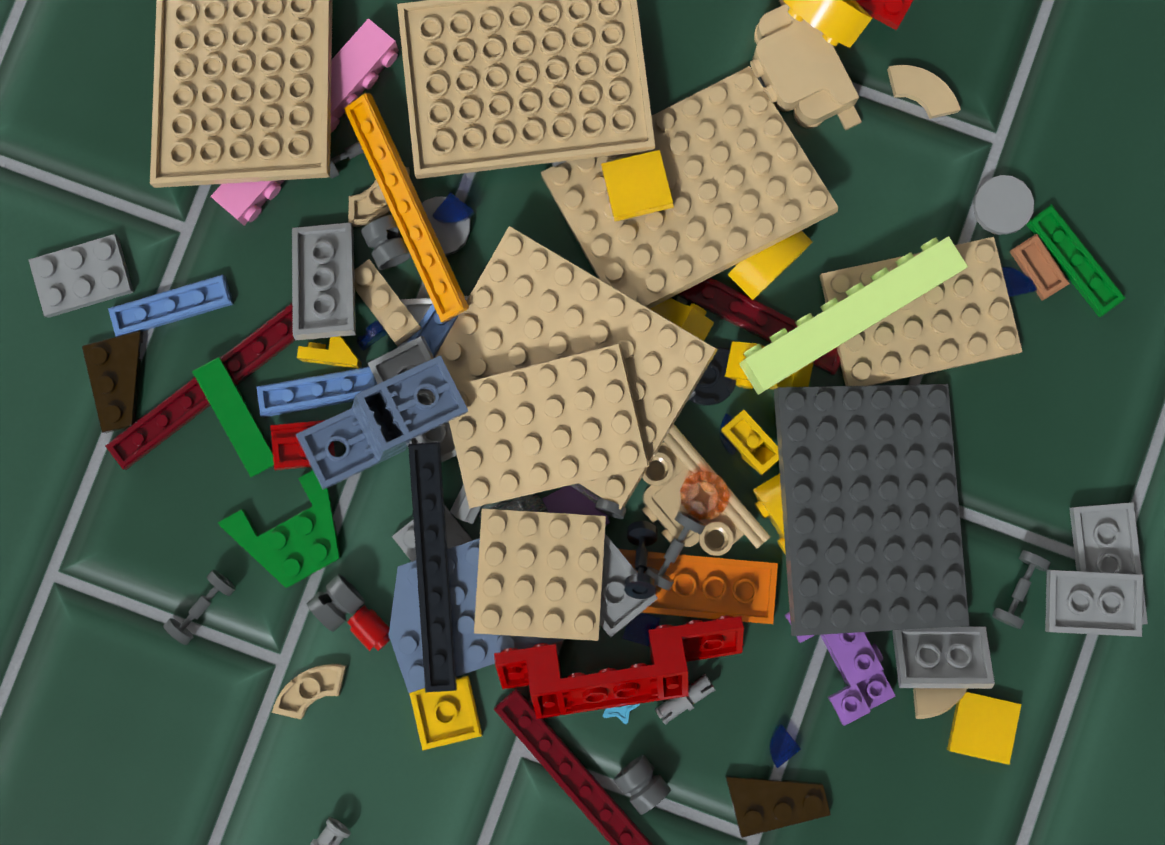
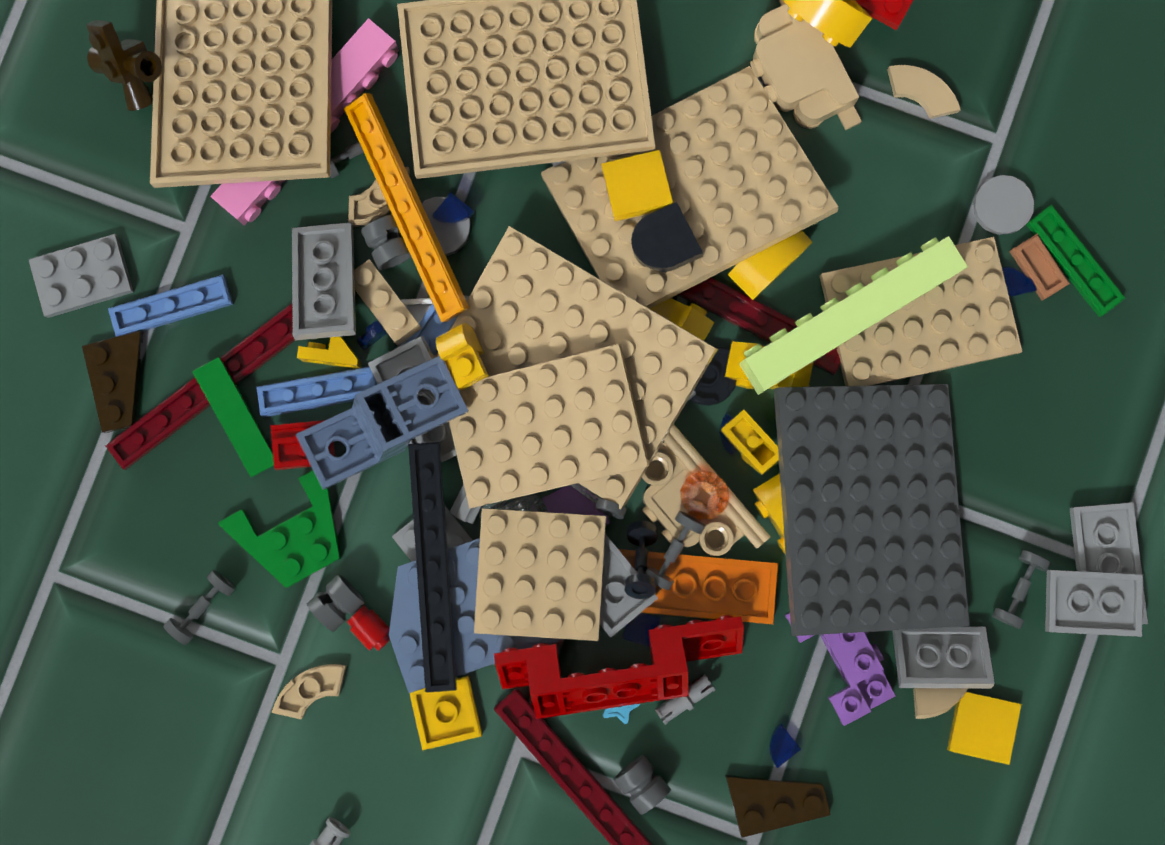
(123, 63): none -> dark brown brick
(461, 353): none -> yellow brick
(665, 240): none -> black tile

